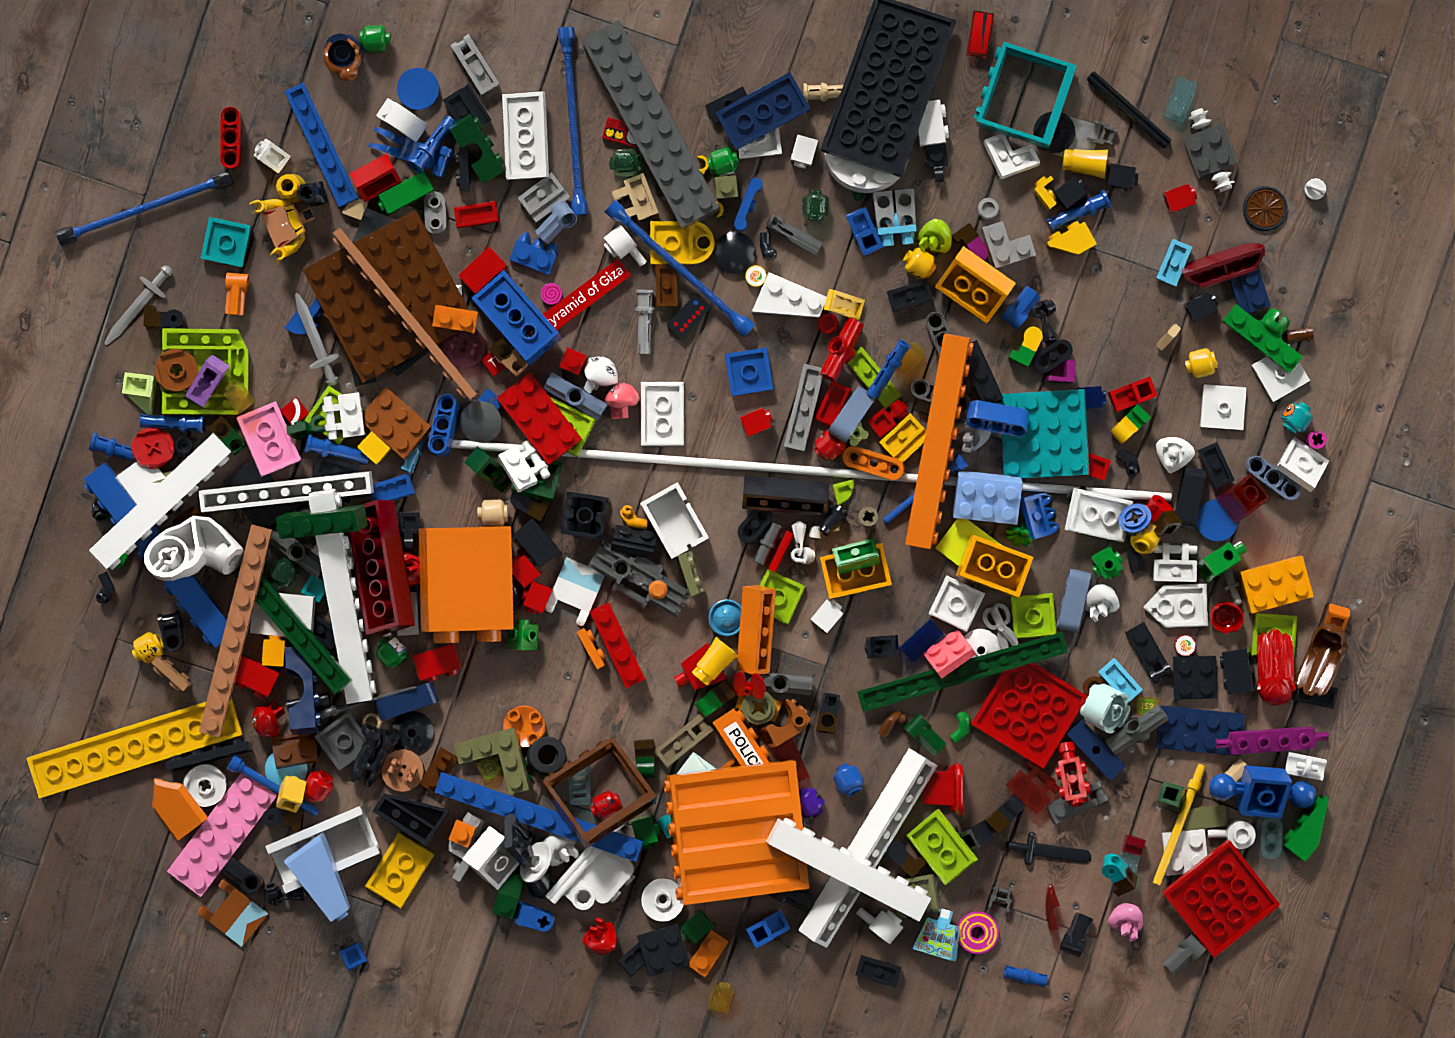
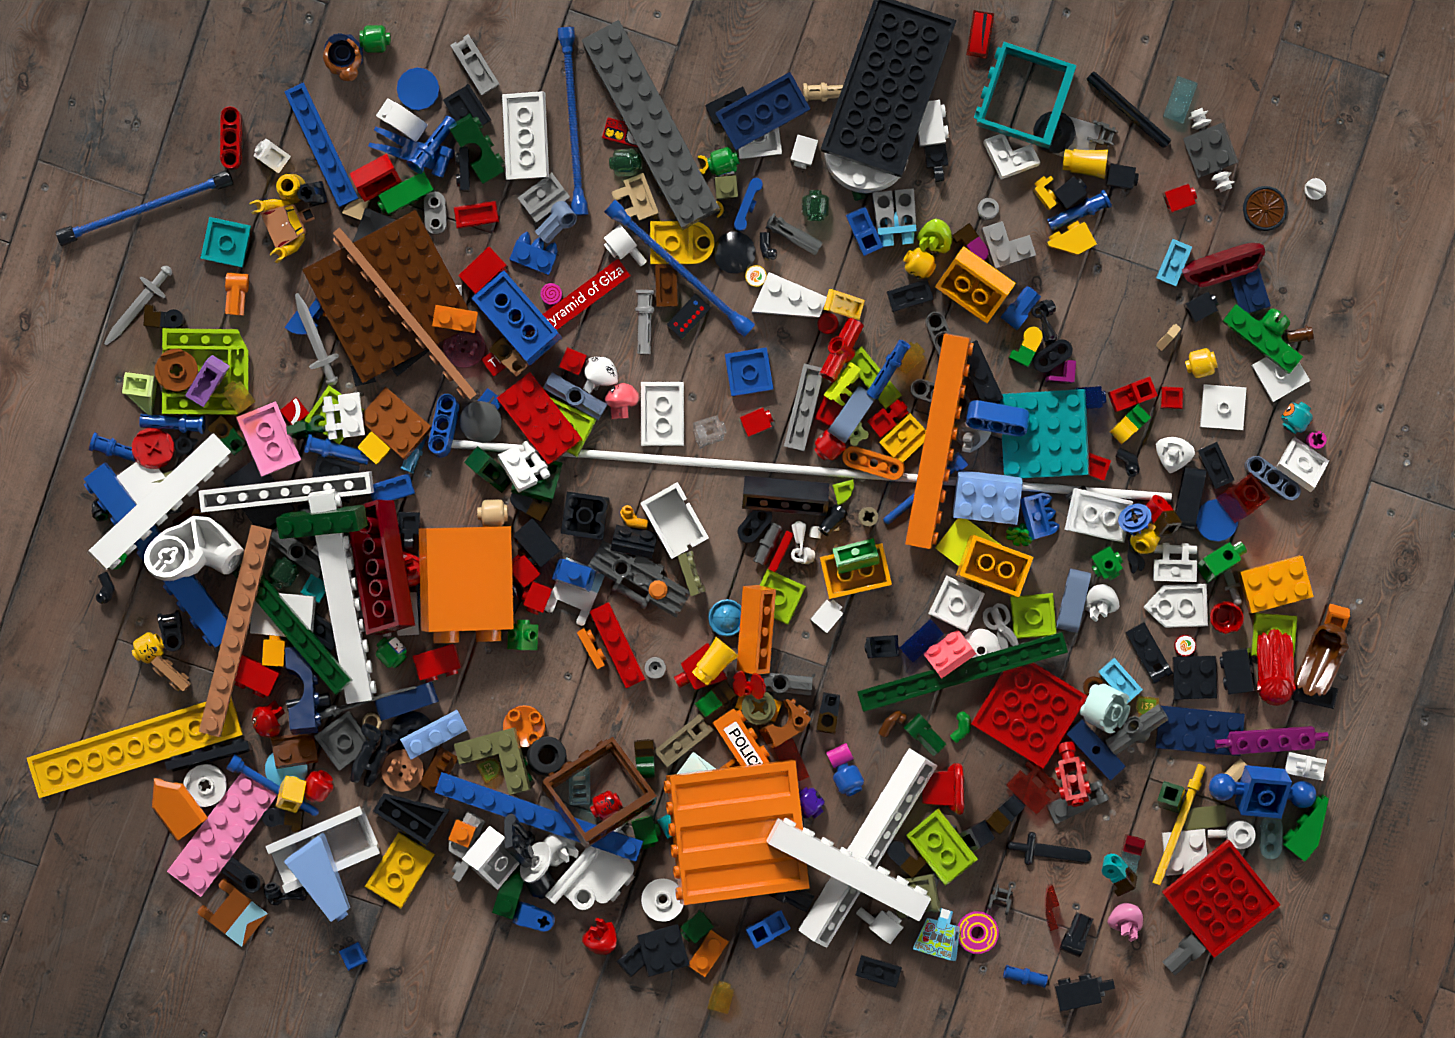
(433, 734): none -> light blue plate
(574, 575): none -> blue torso
(655, 673): none -> light grey tile
(711, 424): none -> clear brick
(839, 755): none -> dark pink piece
(847, 376): none -> neon yellow plate
(1081, 991): none -> black hinge
(1171, 397): none -> red tile

